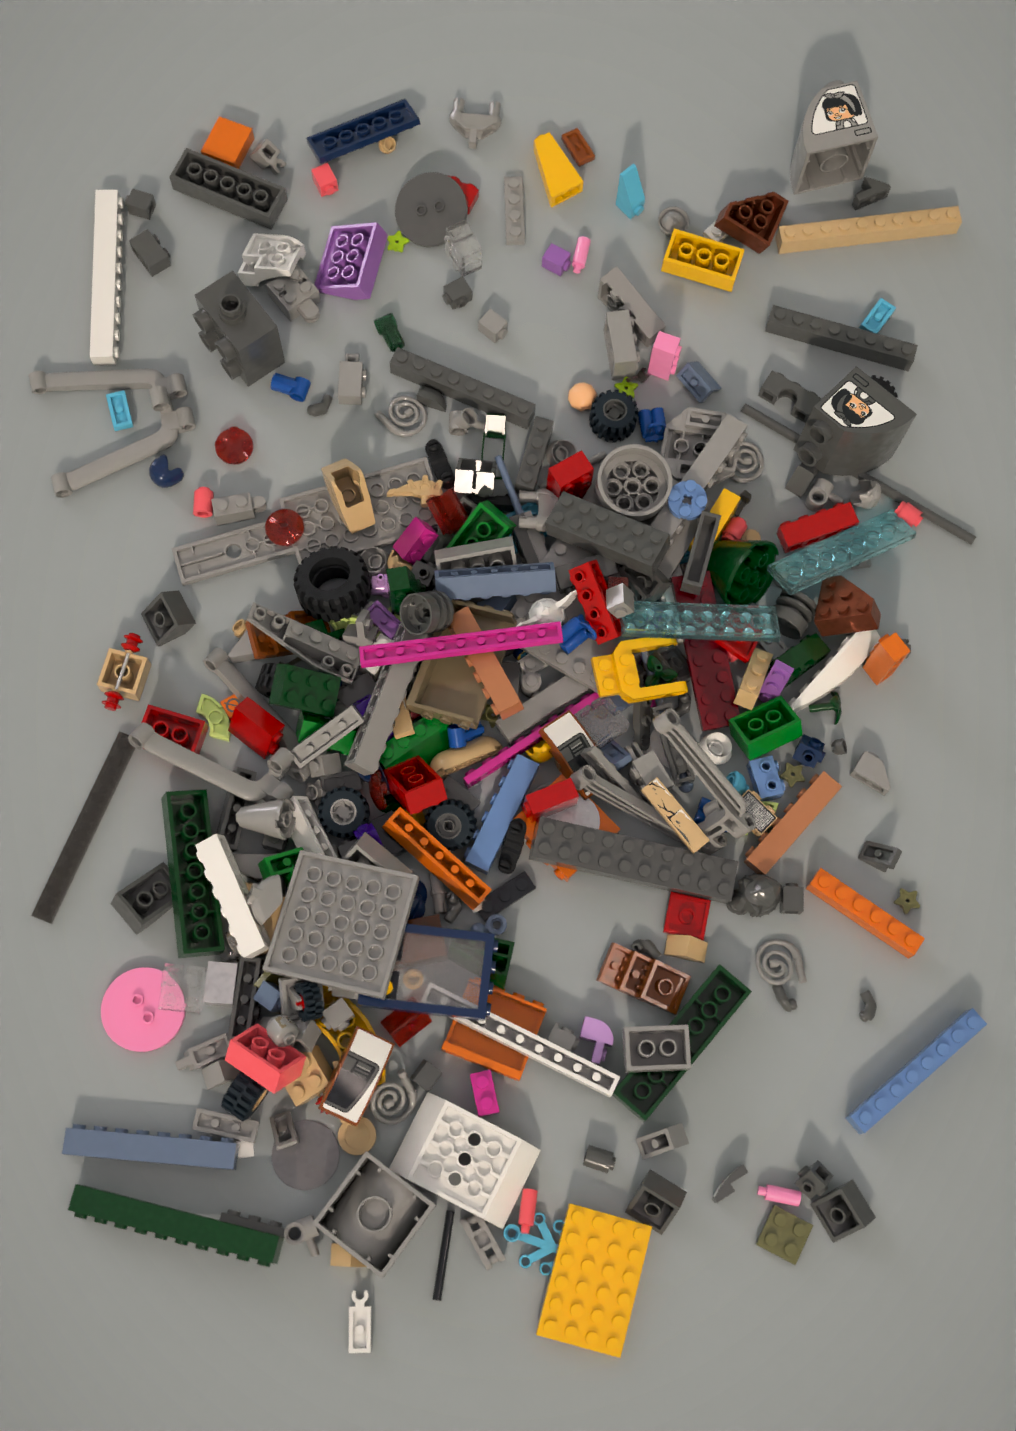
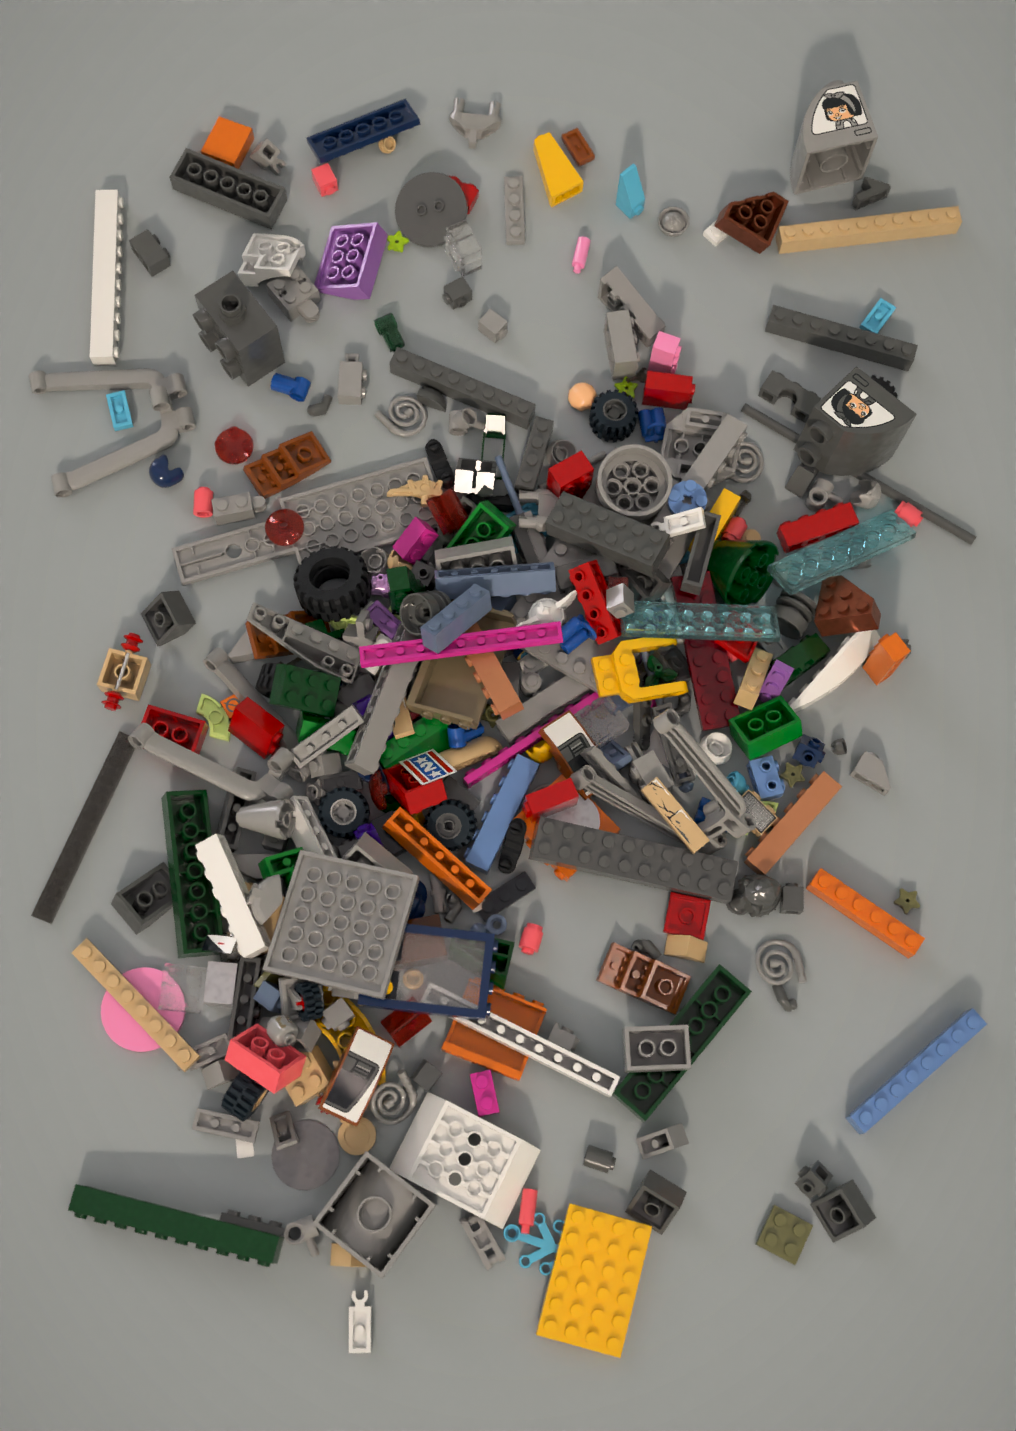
(136, 1005): none -> tan plate
(140, 204): dark grey brick -> none
(150, 1148): sand blue brick -> none
(219, 943): none -> white sticker
(239, 628): tan plate -> none
(287, 465): none -> dark orange slope
(349, 494): tan piece -> none
(427, 767): none -> sticker
(444, 1250): black bar -> none
(456, 618): none -> sand blue brick
(531, 939): none -> coral brick
(556, 260): medium lavender brick -> none
(599, 1033): lavender brick -> none
(668, 390): none -> red brick
(682, 522): none -> white plate
(698, 381): sand blue panel -> none
(702, 260): yellow brick -> none
(725, 1187): dark grey slope -> none
(780, 1194): bright pink cylinder -> none
(833, 704): dark green plant -> none
(870, 1007): dark grey arm -> none
(880, 855): dark grey slope -> none

